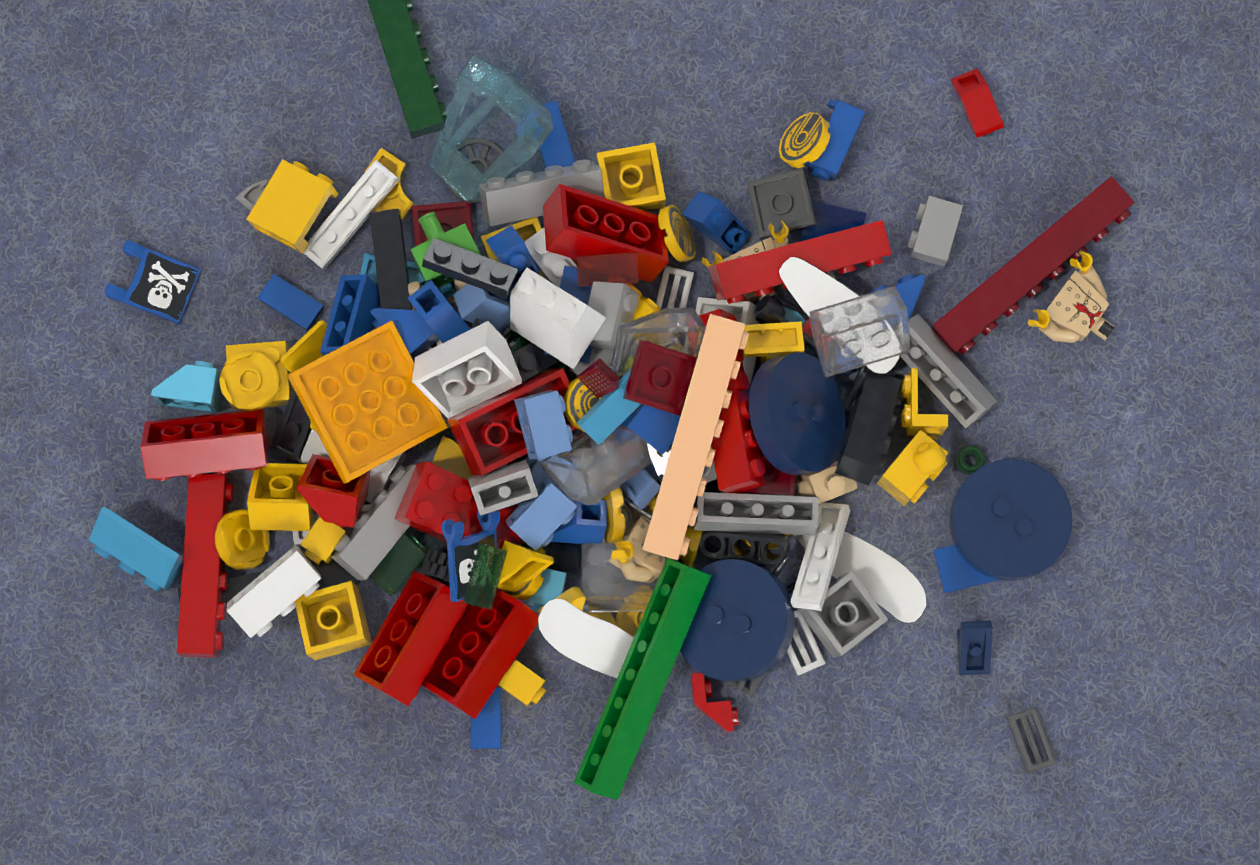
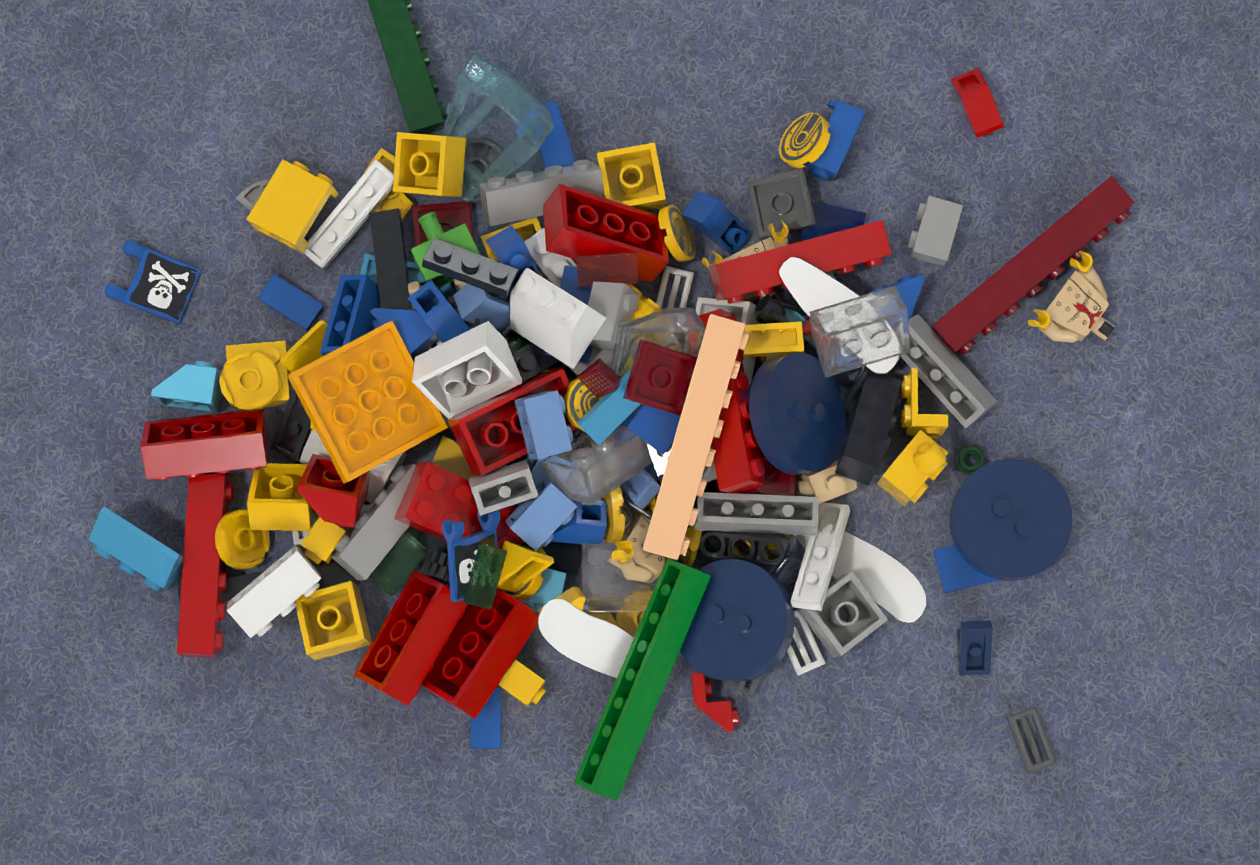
(429, 164): none -> yellow brick

